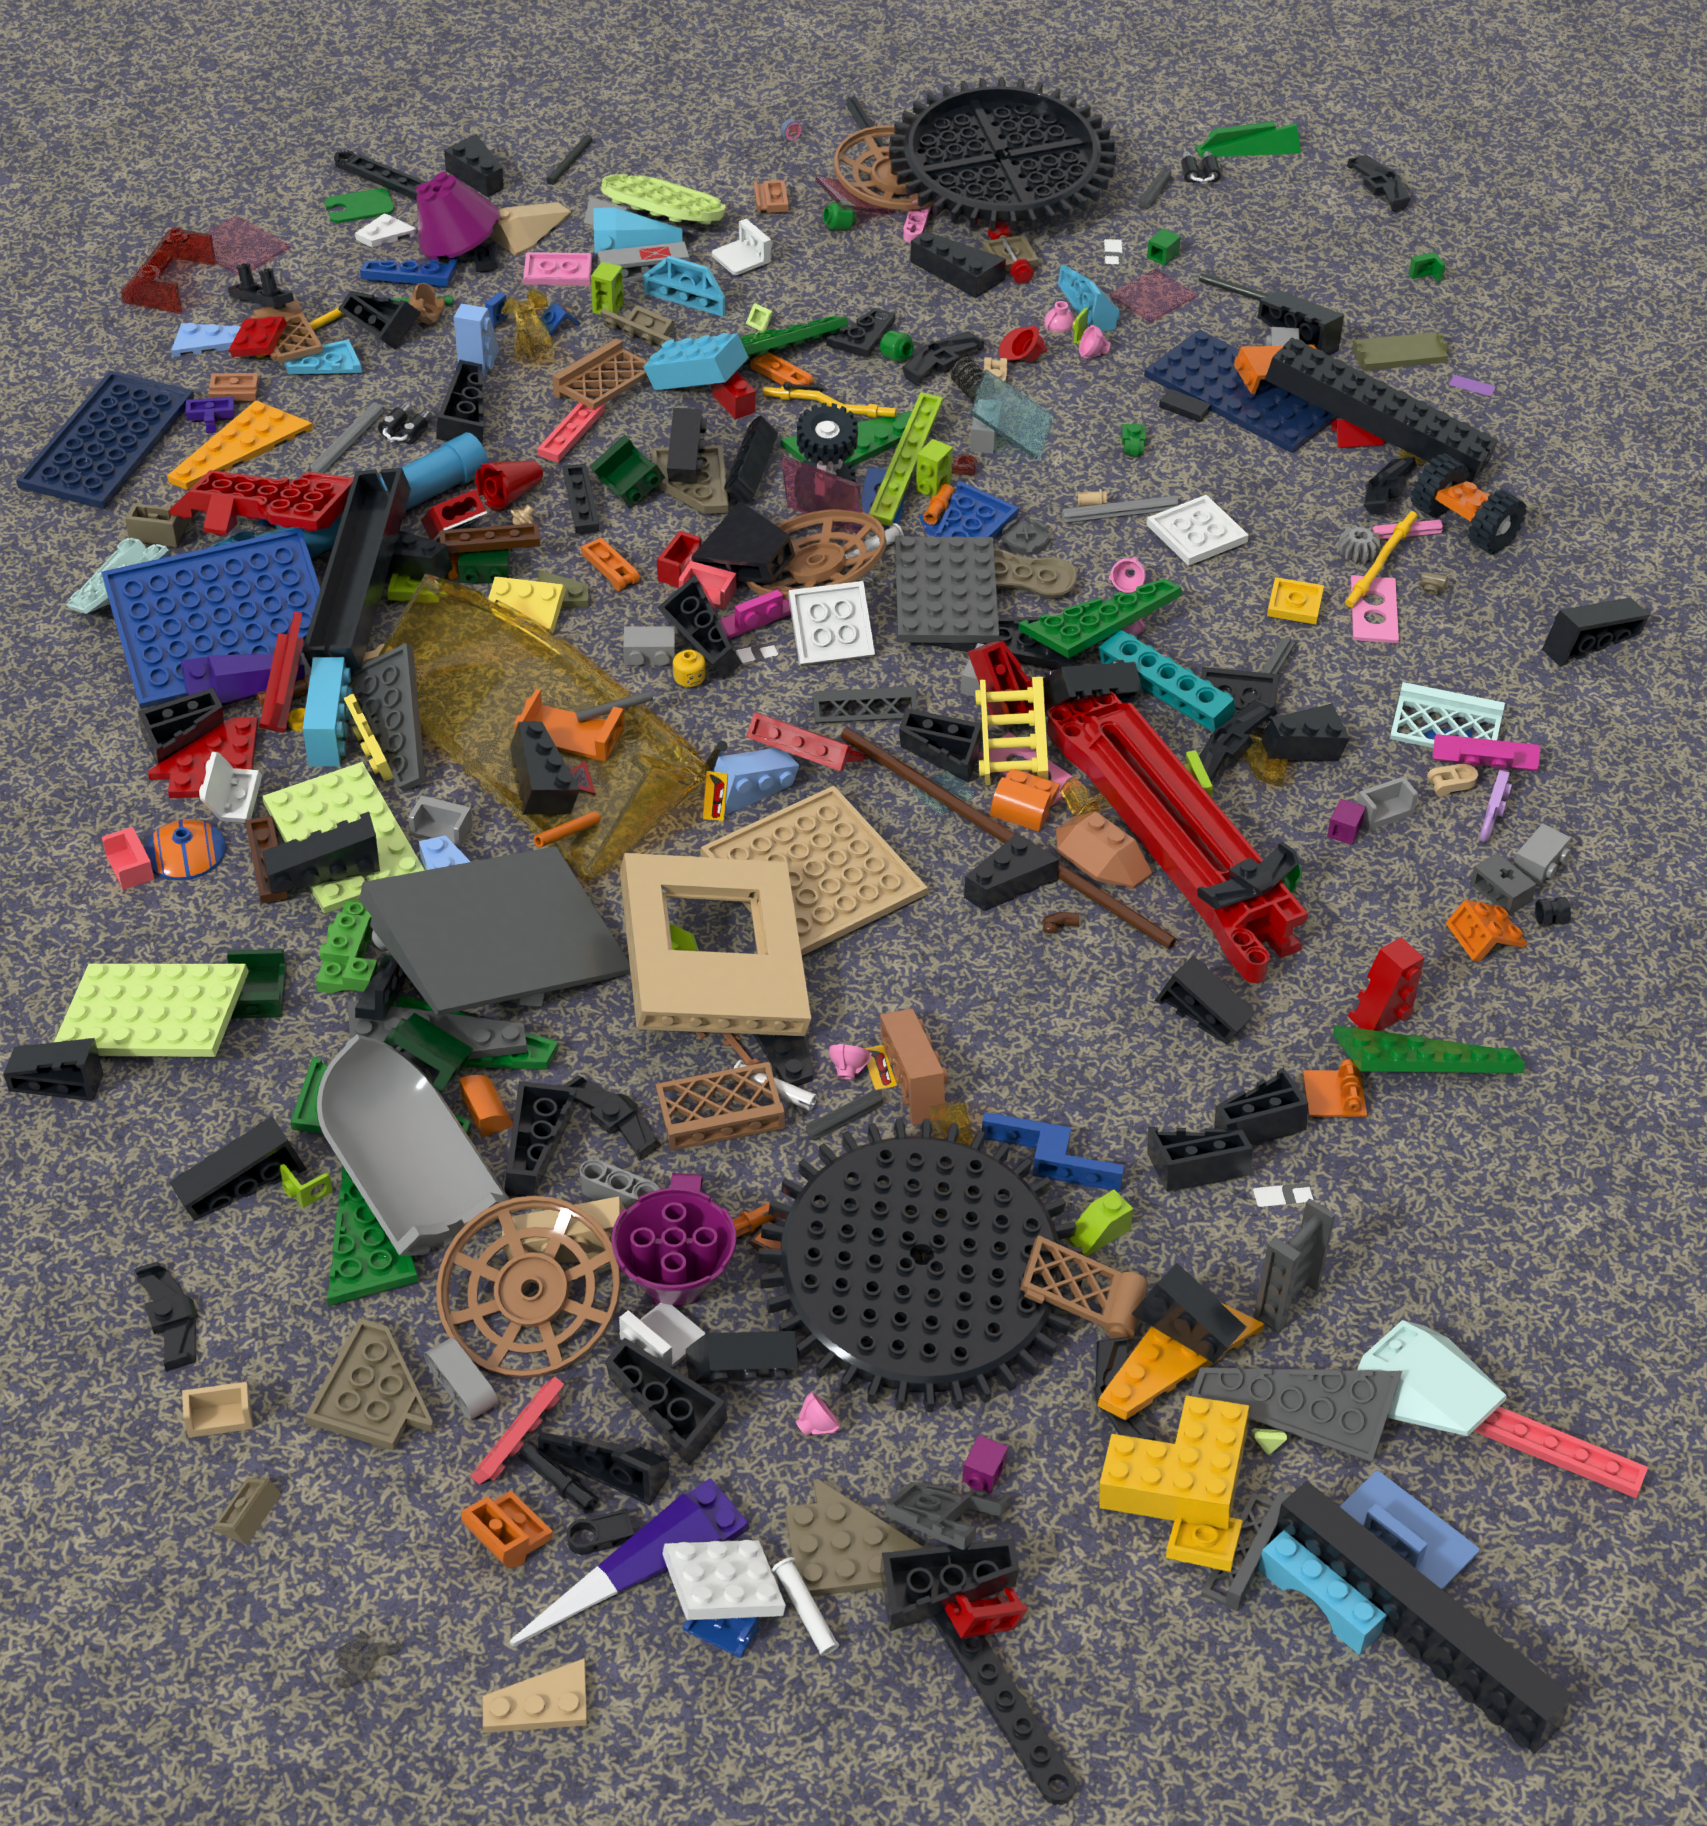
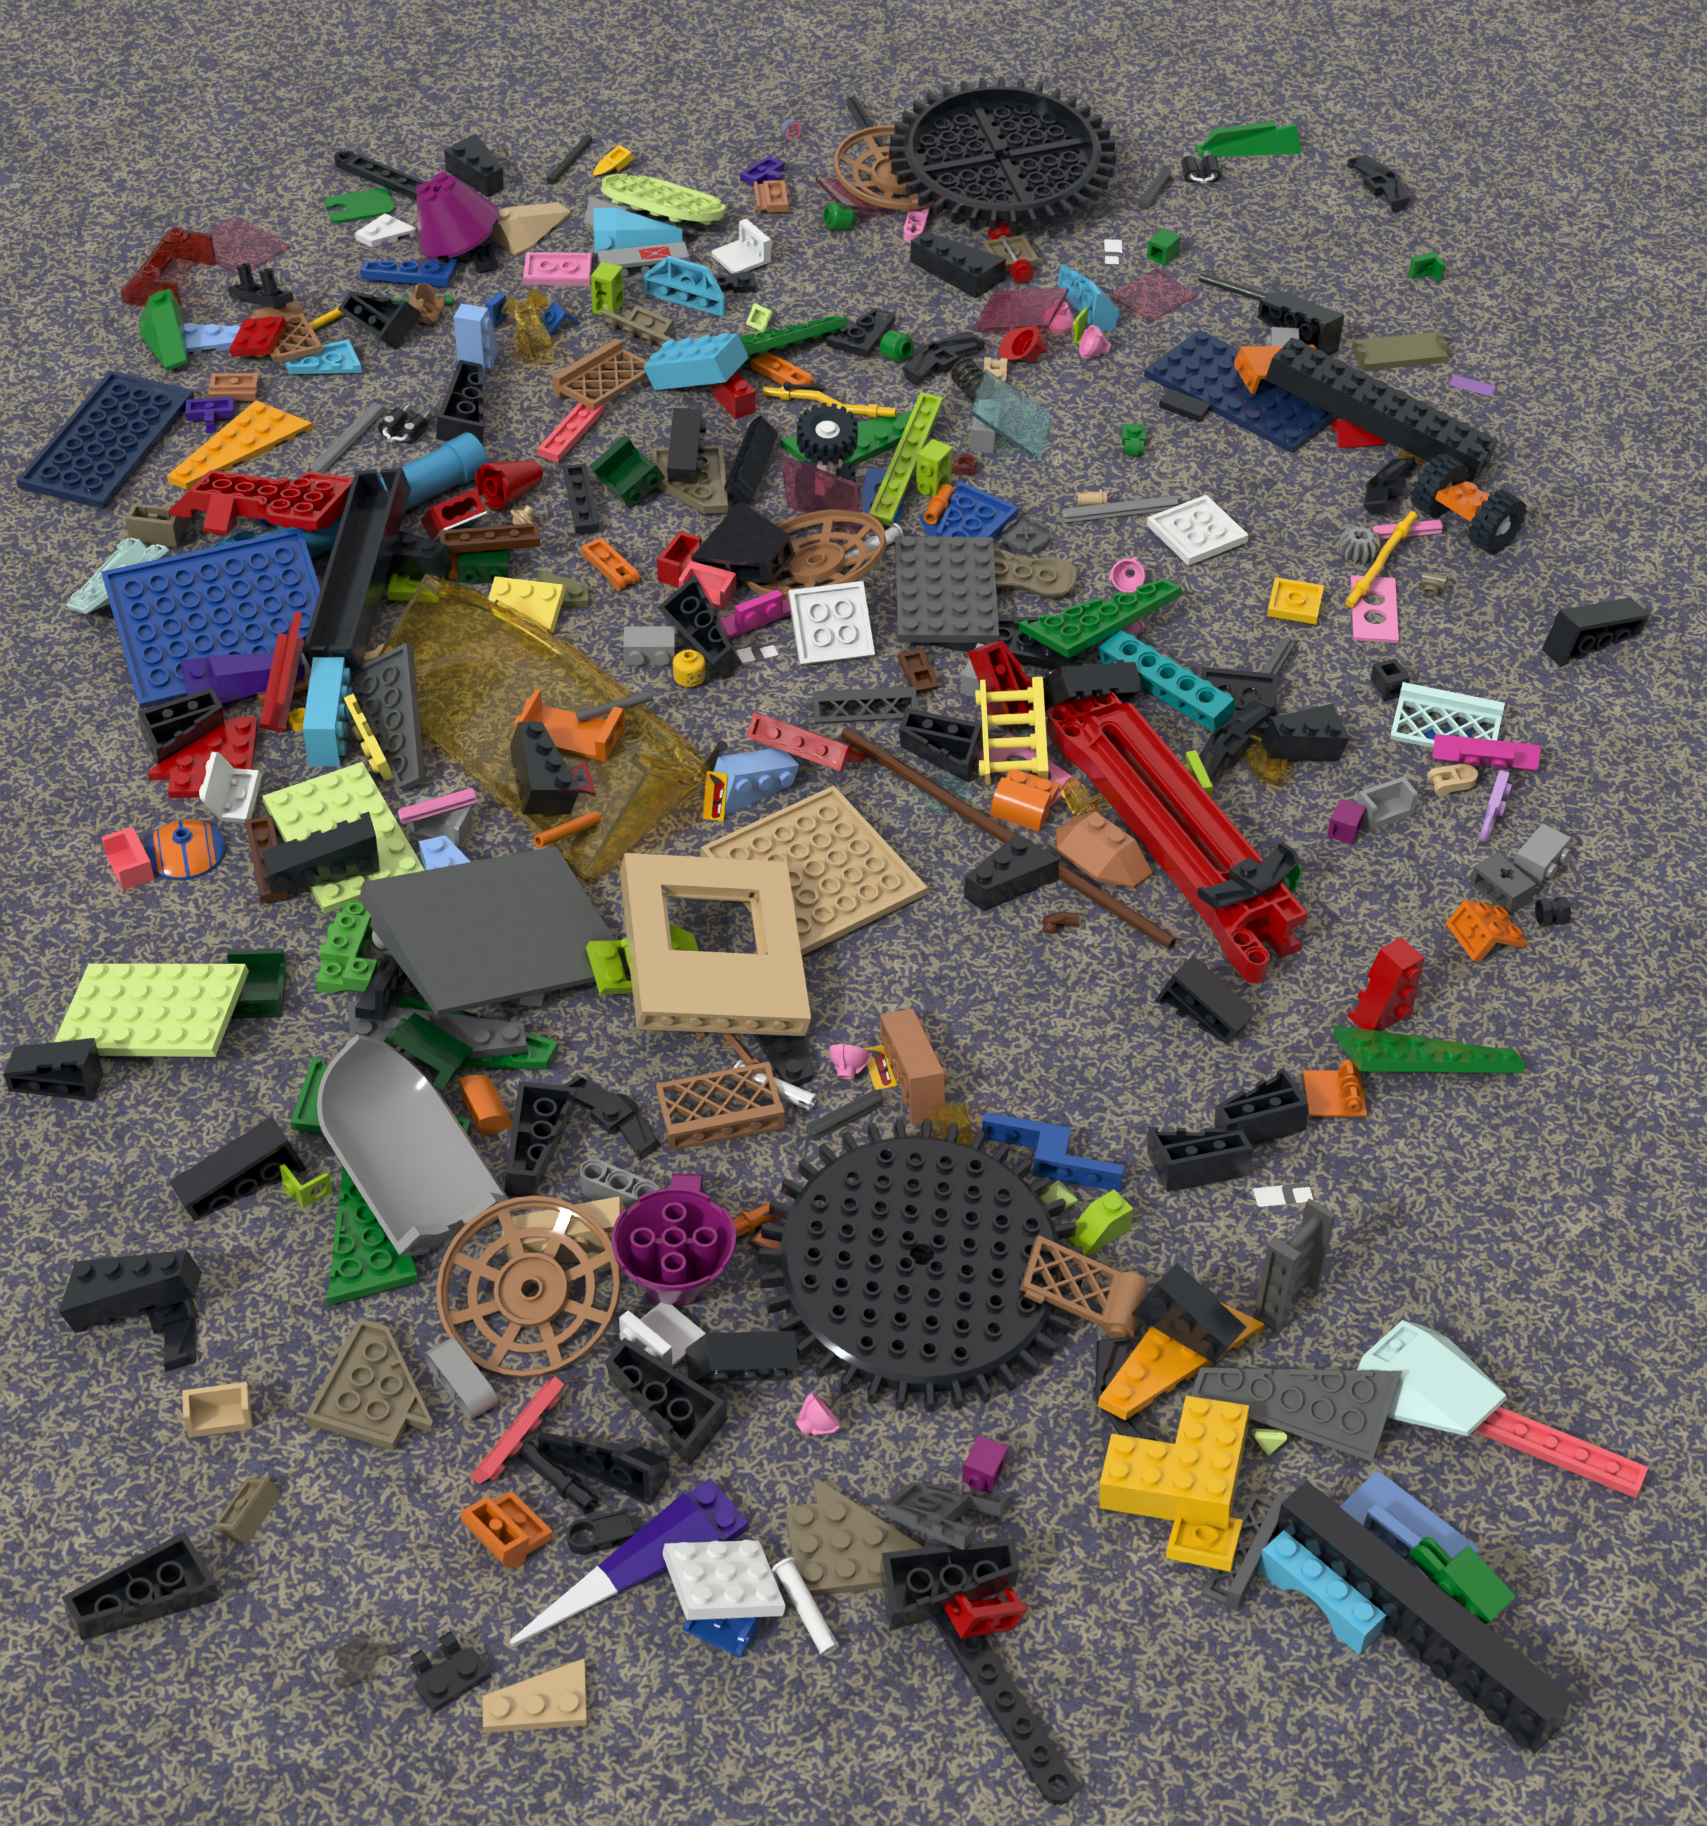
(127, 1286): none -> black wedge
(143, 1589): none -> black wedge
(164, 330): none -> green wedge
(437, 806): none -> bright pink axle
(451, 1680): none -> black plate
(608, 966): none -> lime plate
(616, 159): none -> yellow plate
(740, 282): none -> black plate
(765, 170): none -> dark purple plate
(917, 670): none -> reddish brown slope
(1020, 309): none -> clear pink piece
(1059, 1191): none -> yellowish green slope
(1389, 678): none -> black brick
(1463, 1578): none -> green brick

